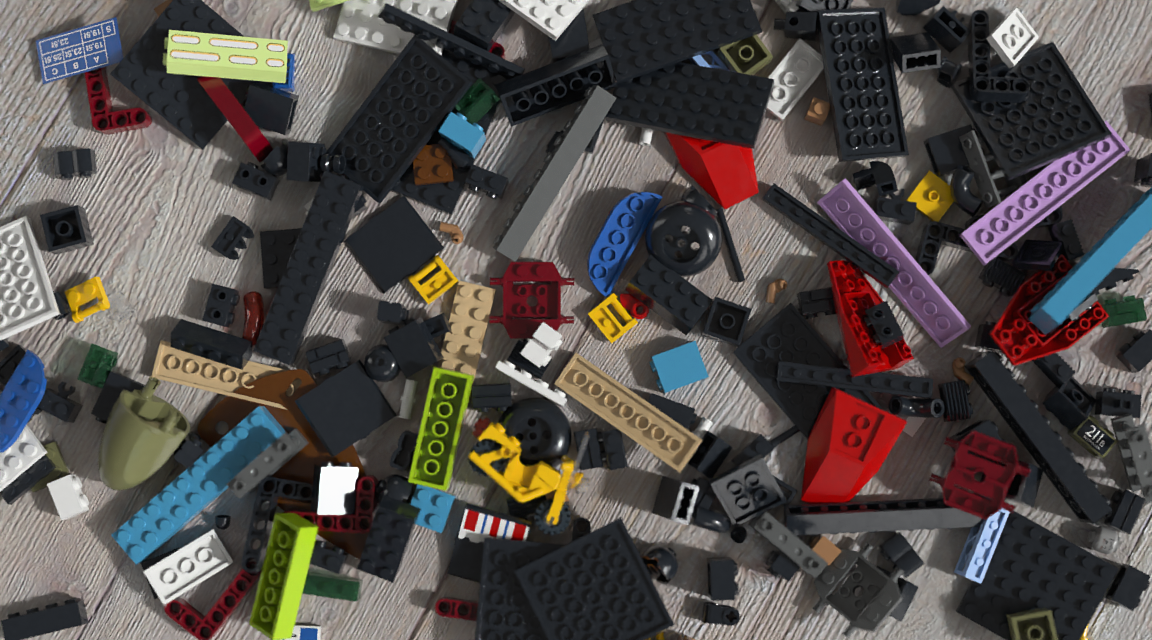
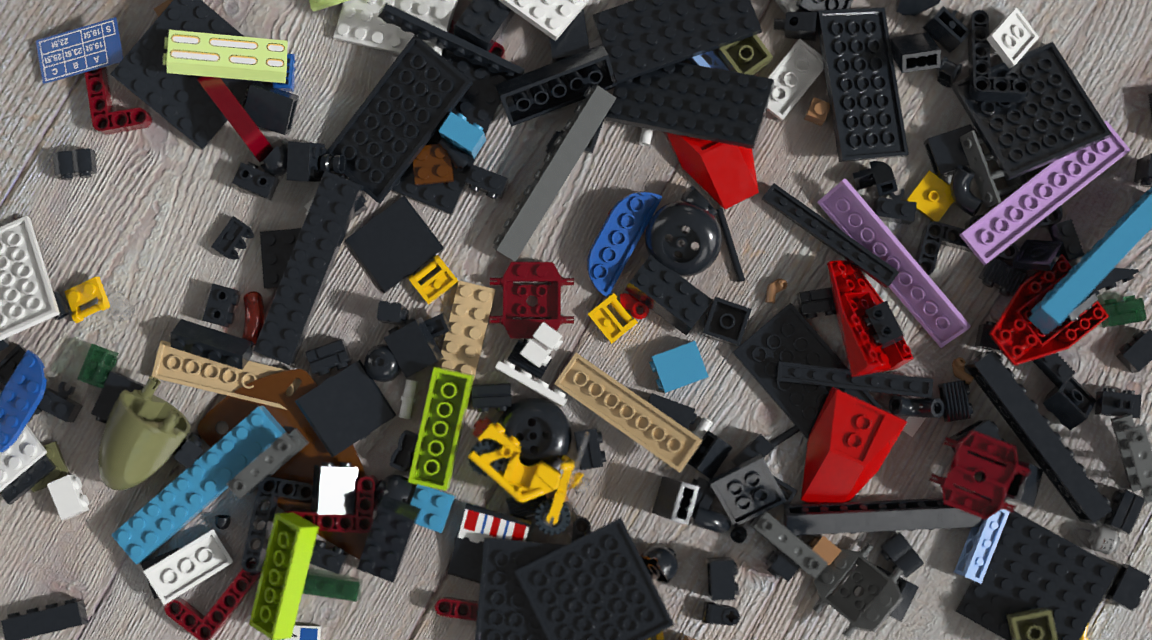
(66, 229): black brick -> none
(454, 231): medium nougat arm -> none
(477, 101): clear green brick -> none
(614, 449): black brick -> none
(1093, 437): brick -> none

